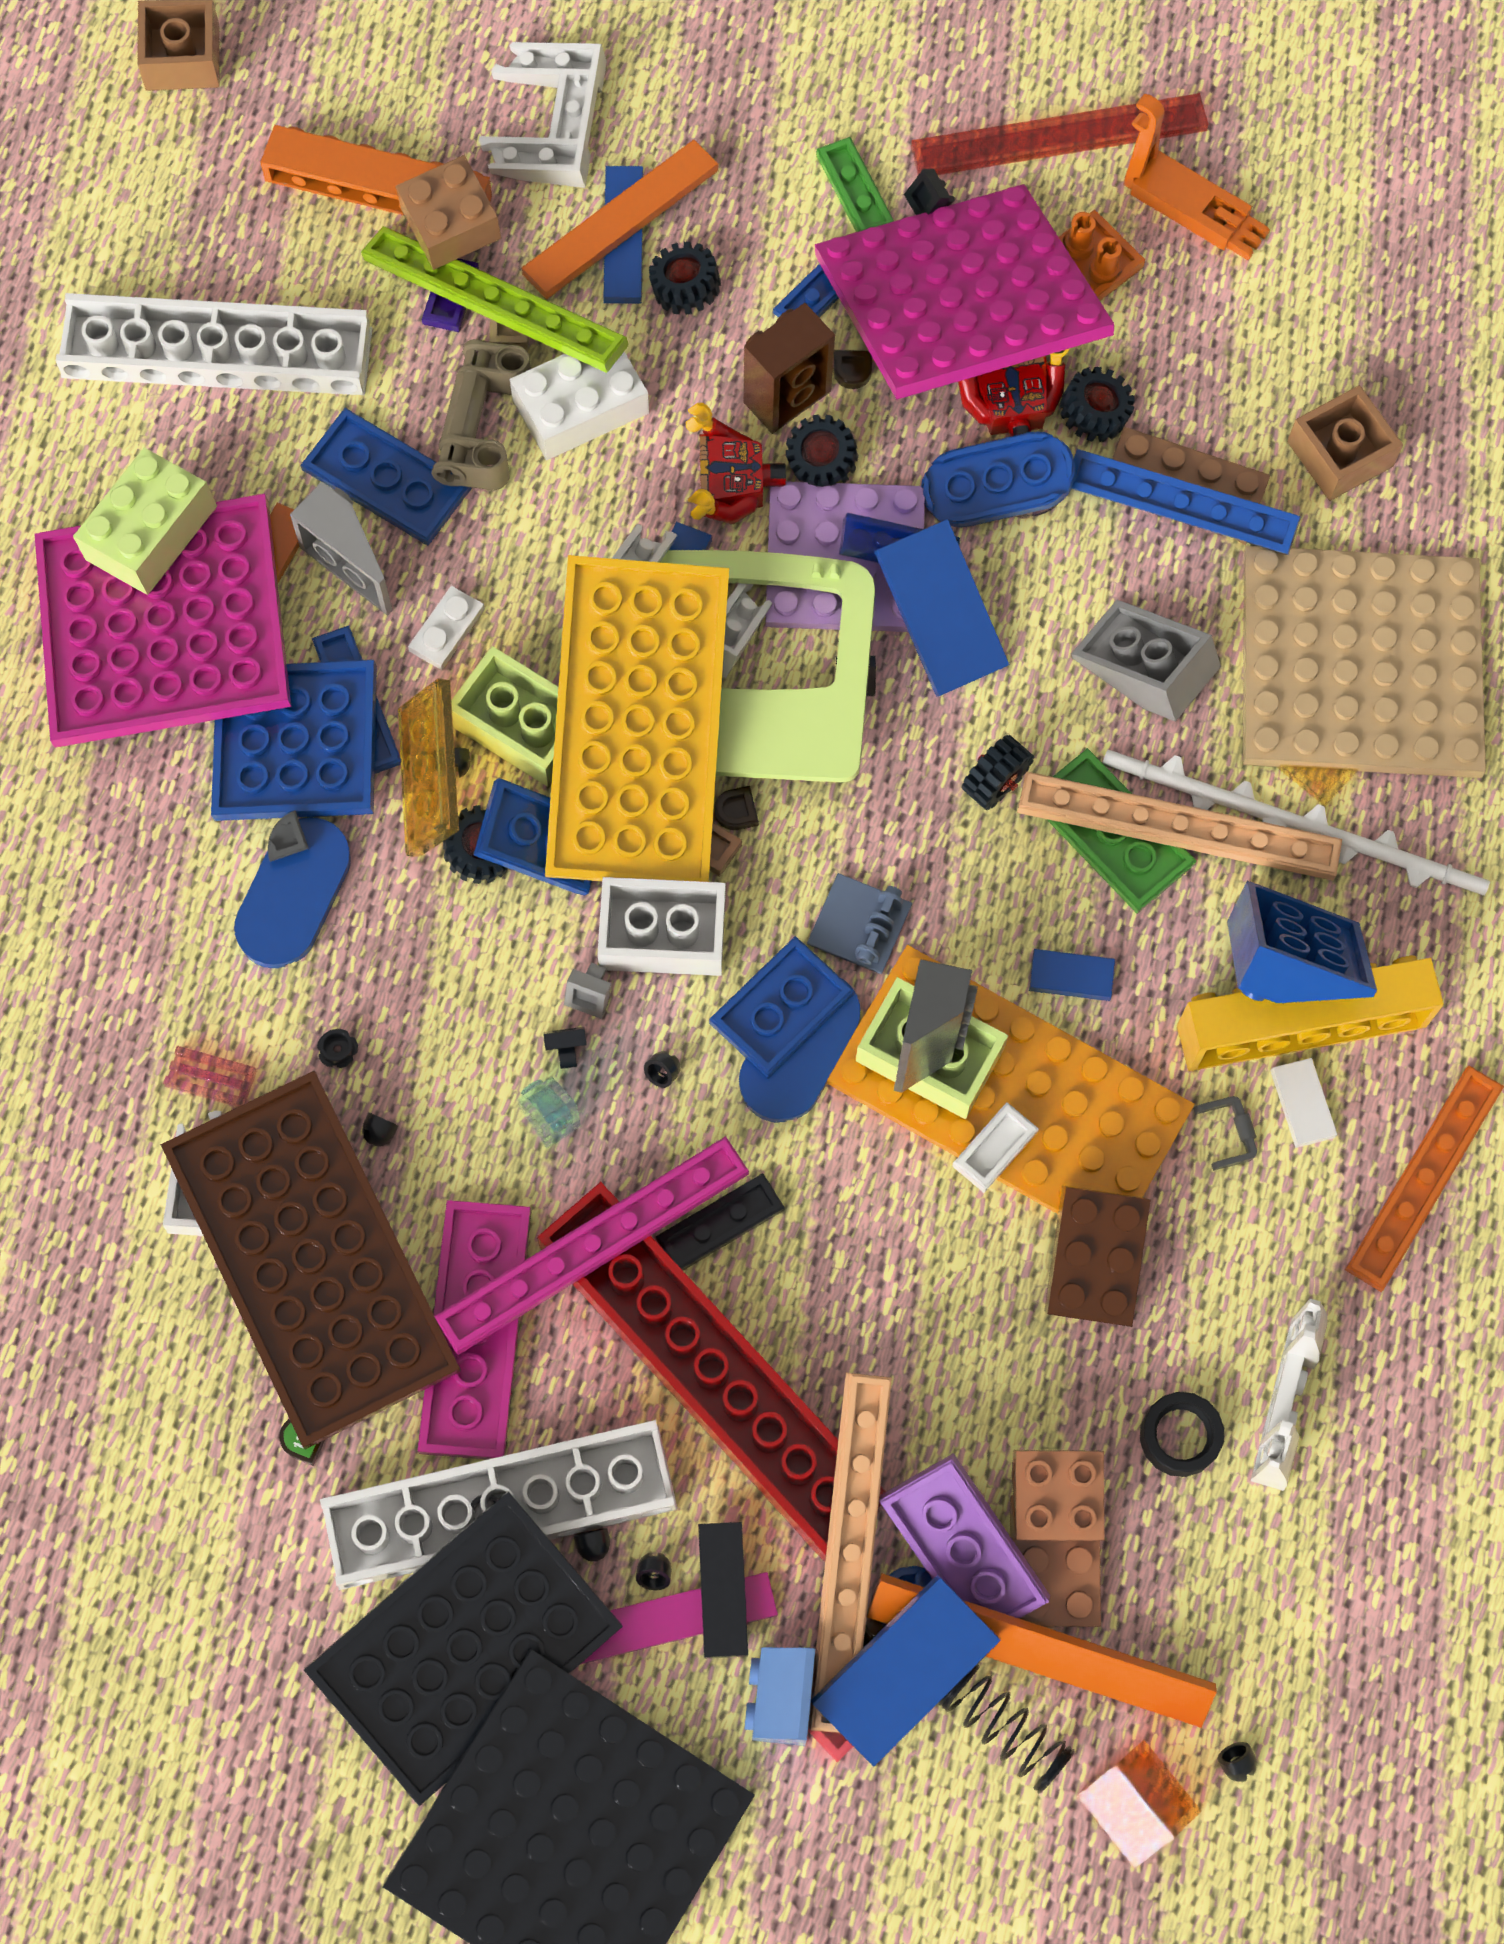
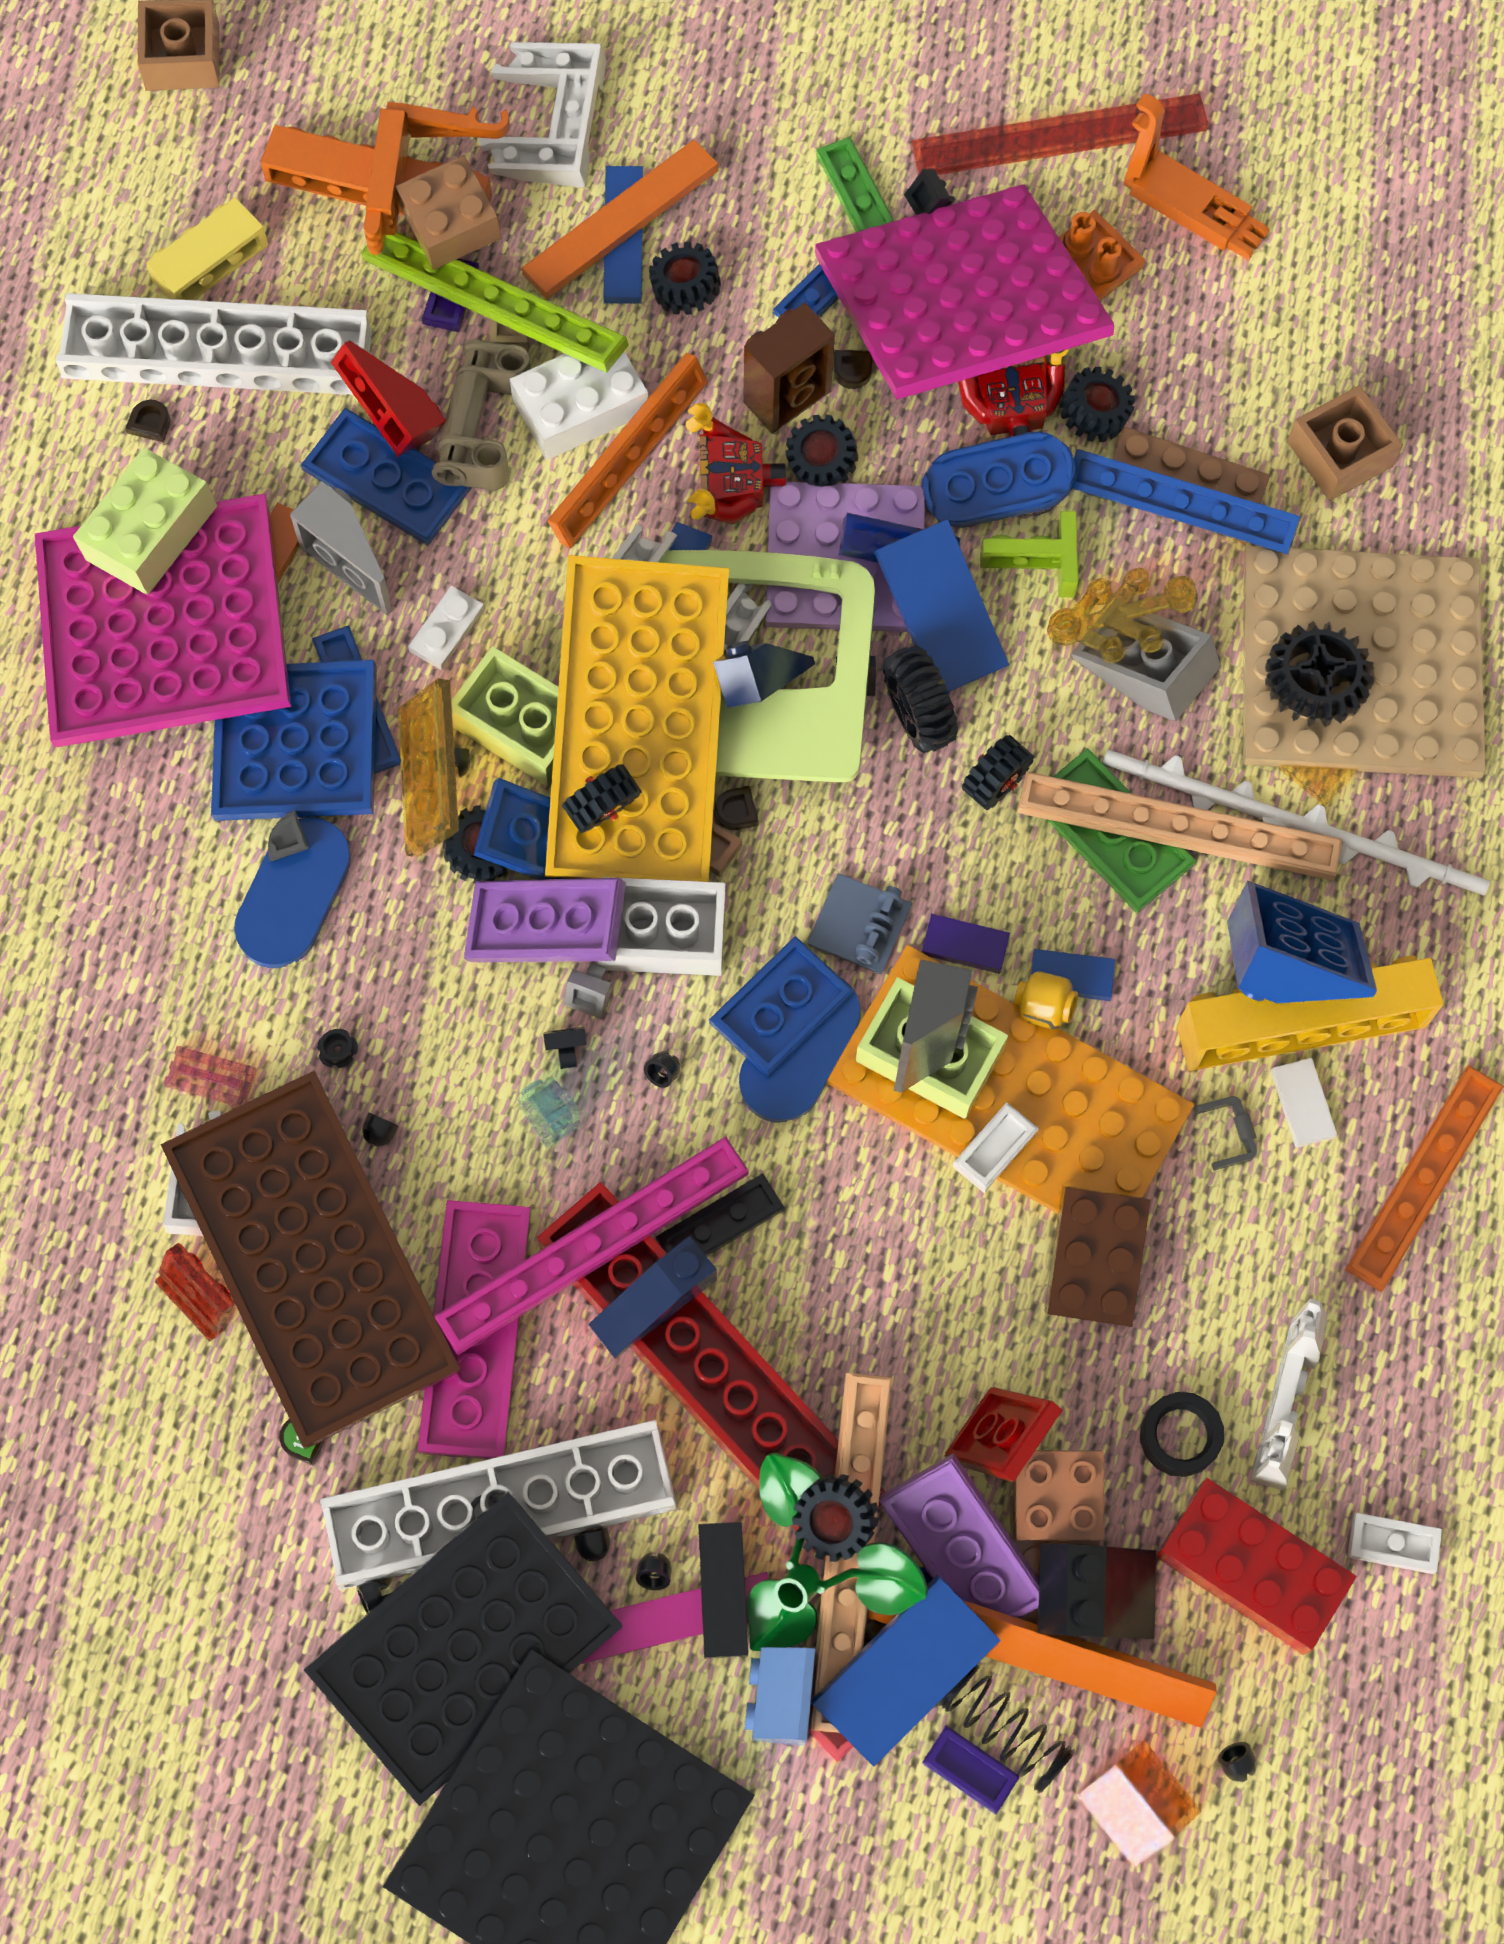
(149, 420): none -> dark brown tile
(195, 1291): none -> clear red plate
(207, 252): none -> light yellow brick
(370, 1593): none -> black hinge
(392, 151): none -> orange hinge
(392, 401): none -> red slope
(545, 920): none -> medium lavender tile
(601, 798): none -> black wheel
(628, 450): none -> orange tile
(654, 1297): none -> dark blue slope
(757, 671): none -> slope
(781, 1608): none -> green plant
(835, 1517): none -> black wheel
(920, 698): none -> black gear
(965, 943): none -> dark purple tile
(970, 1769): none -> dark purple tile
(1003, 1433): none -> red tile
(1038, 553): none -> lime bracket
(1046, 1000): none -> yellow head
(1076, 624): none -> clear yellow plant
(1097, 1591): none -> black slope
(1256, 1566): none -> red brick
(1333, 659): none -> black gear
(1394, 1543): none -> white plate

